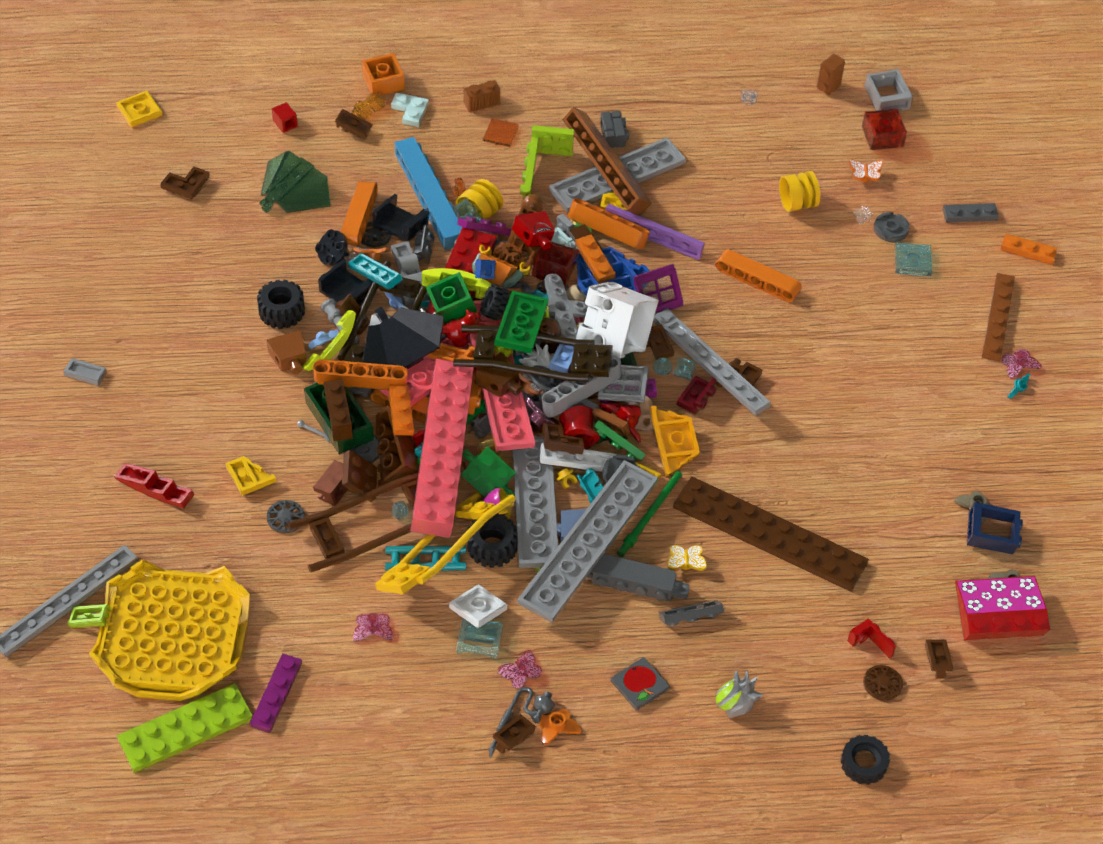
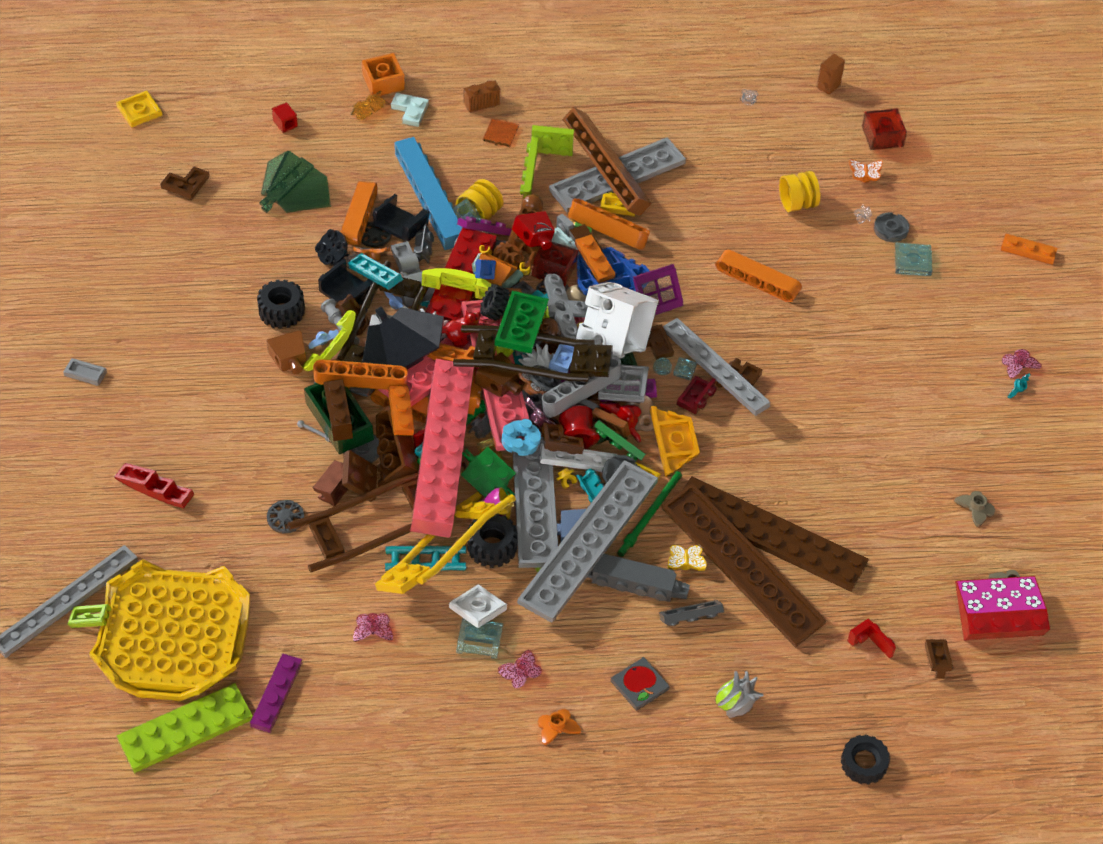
(248, 476): yellow wing -> none
(353, 124): reddish brown plate -> none
(400, 510): clear light blue plate -> none
(451, 298): green brick -> none
(459, 187): clear orange plate -> none
(513, 733): reddish brown plate -> none
(521, 428): none -> medium azure plate
(542, 704): dark grey piece -> none
(613, 128): dark grey brick -> none
(662, 234): medium lavender plate -> none
(664, 317): light grey plate -> none
(744, 565): none -> reddish brown plate
(883, 682): reddish brown wheel -> none
(901, 100): light grey window -> none
(970, 212): dark grey plate -> none
(991, 542): dark blue window -> none
(998, 317): dark orange plate -> none

